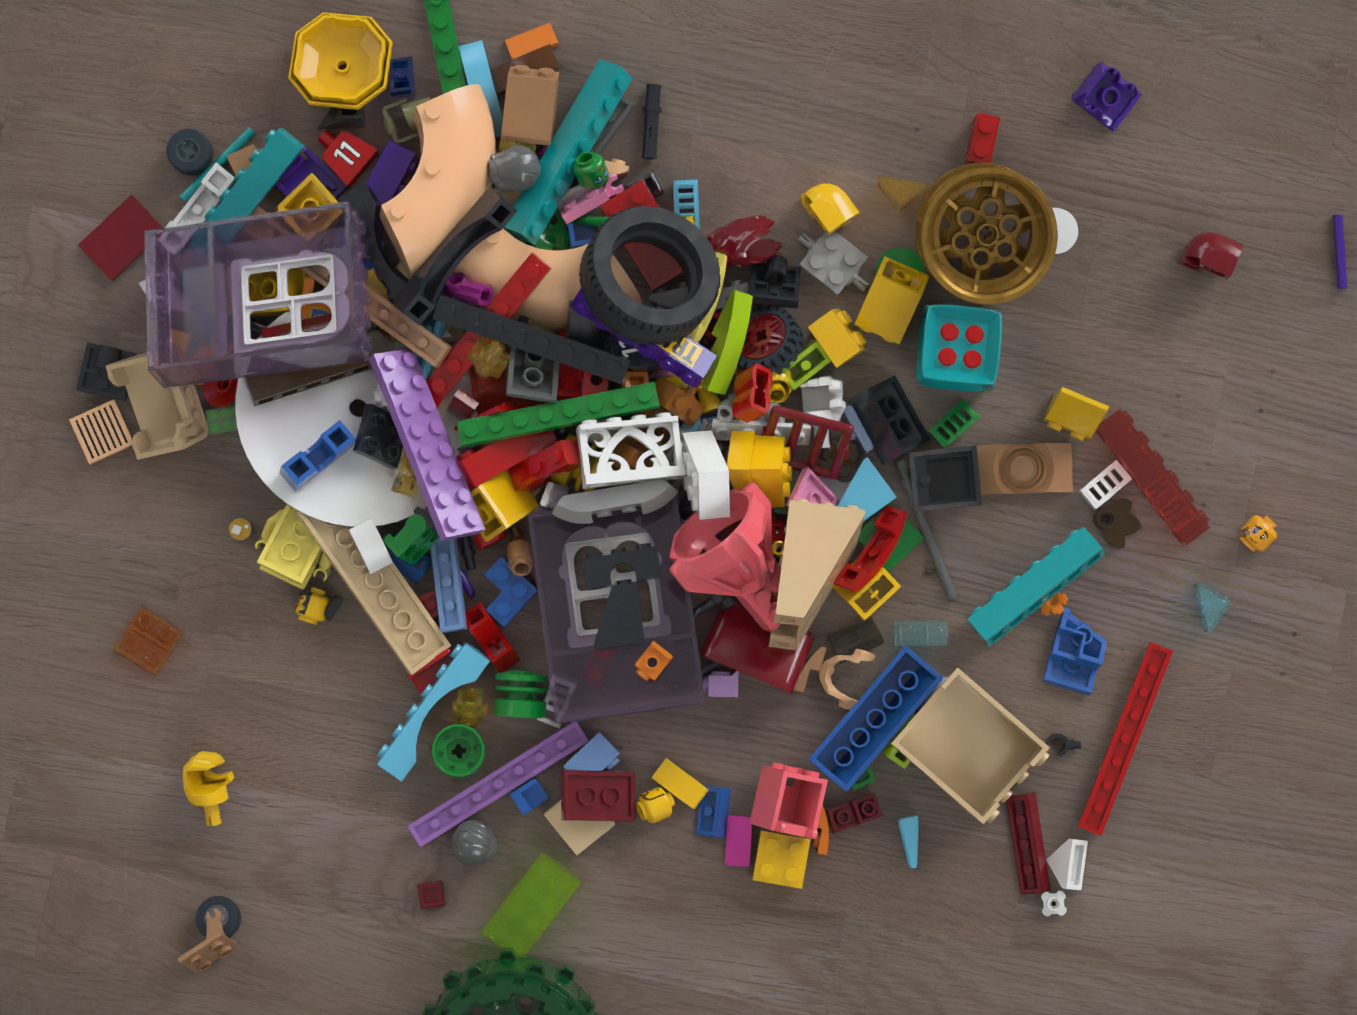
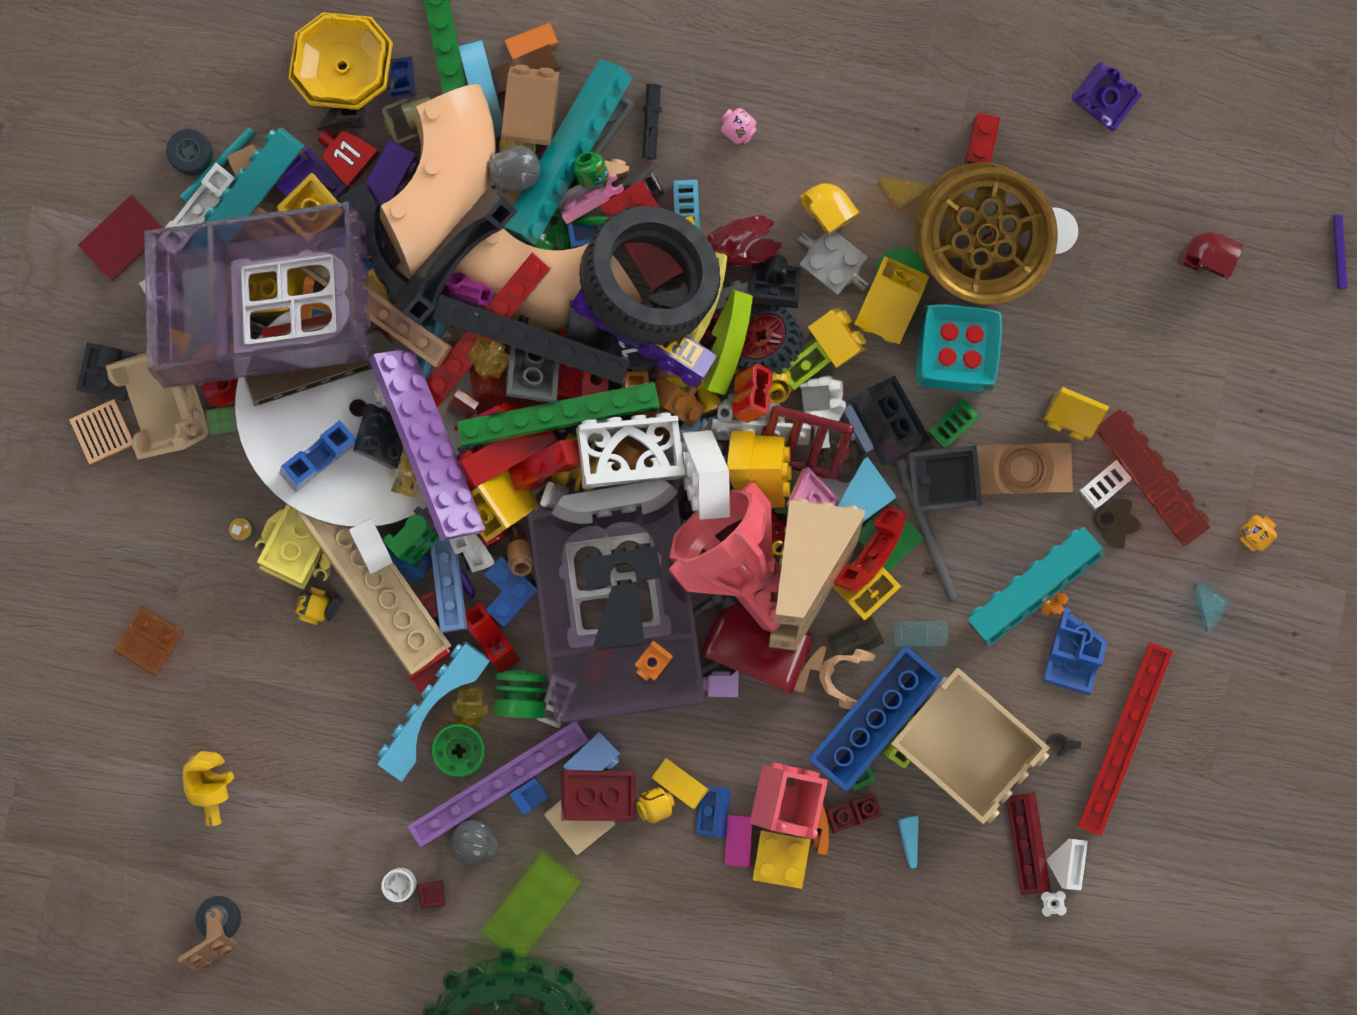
(399, 884): none -> white wheel
(474, 552): none -> white slope
(738, 126): none -> bright pink head

